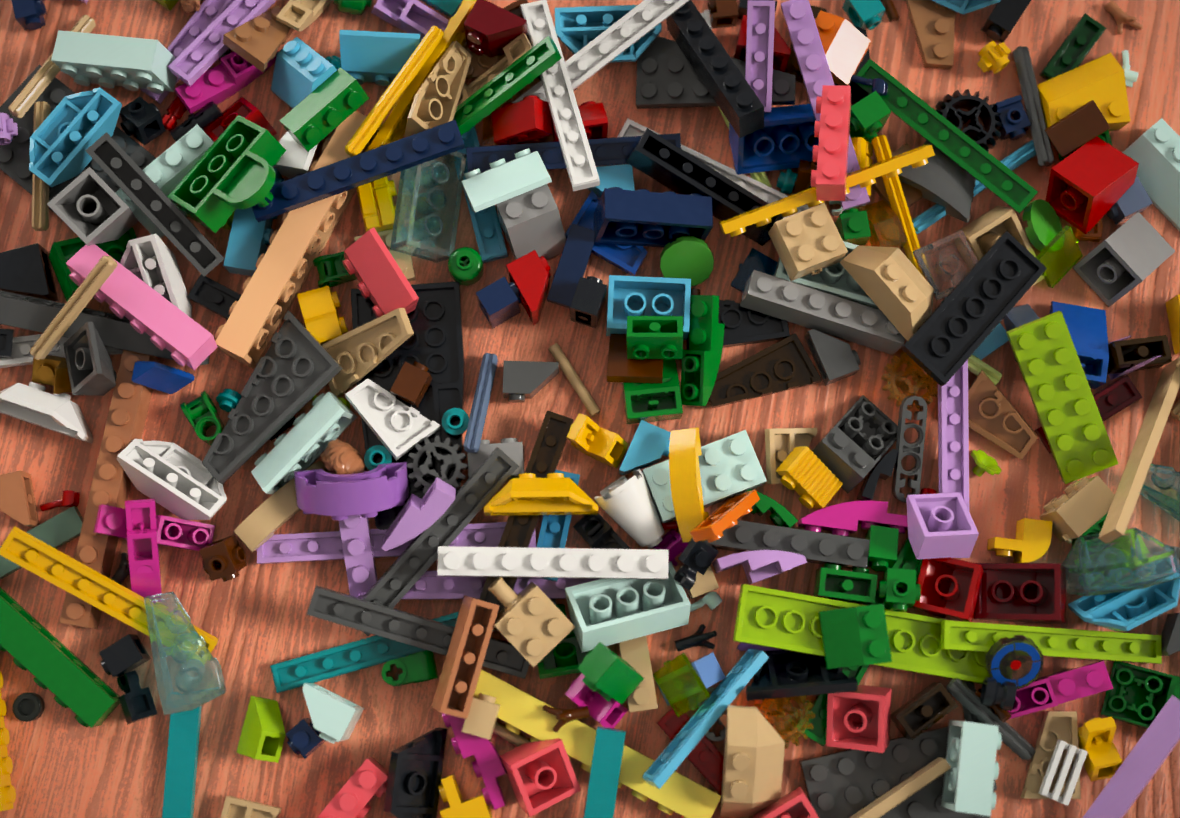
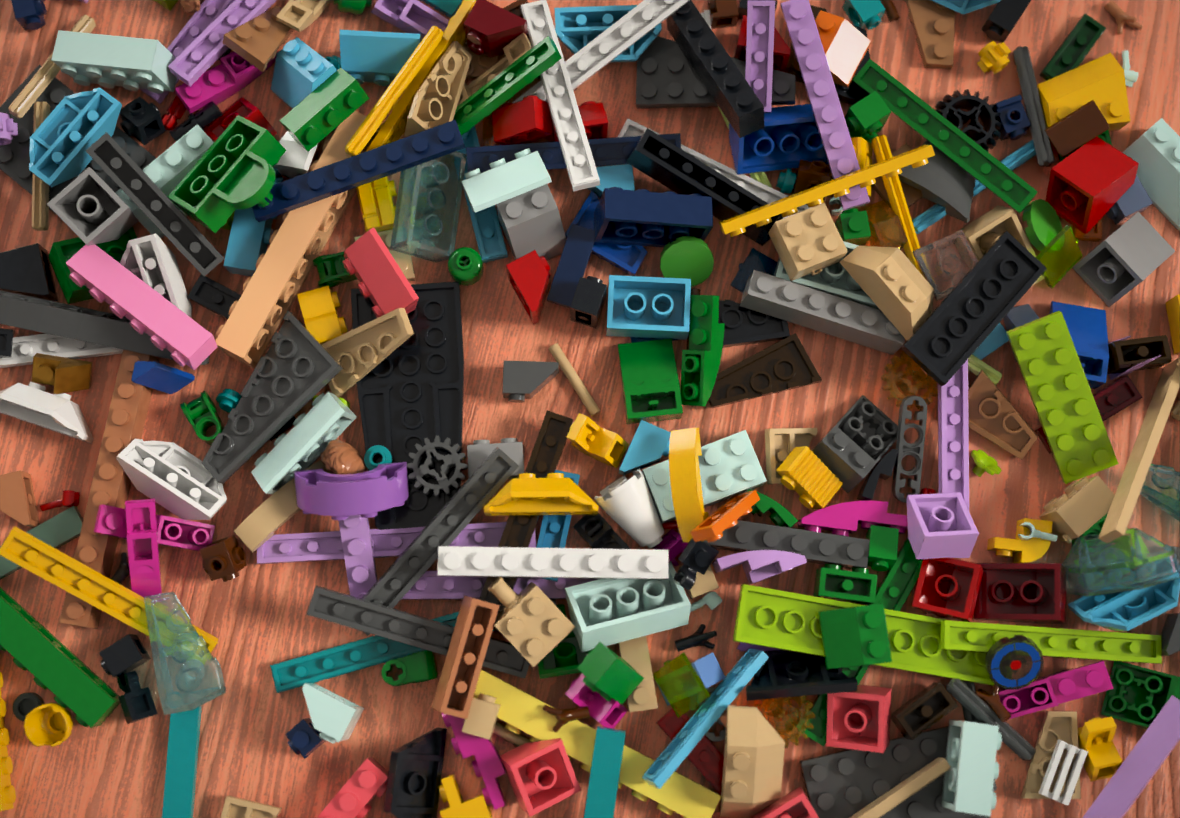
(48, 725): none -> yellow hair
(73, 307): tan axle -> none
(89, 363): dark grey slope -> none
(262, 731): lime slope -> none
(390, 419): white wing -> none
(411, 383): reddish brown brick -> none
(419, 514): lavender slope -> none
(461, 427): teal plate -> none
(480, 403): sand blue axle -> none
(499, 301): dark blue brick -> none
(630, 370): reddish brown tile -> none
(655, 337): green brick -> none
(832, 356): dark grey slope -> none
(833, 144): coral brick -> none
(877, 84): dark blue hand -> none
(905, 581): green brick -> none
(997, 693): black wheel -> none
(1036, 533): none -> light aqua hand

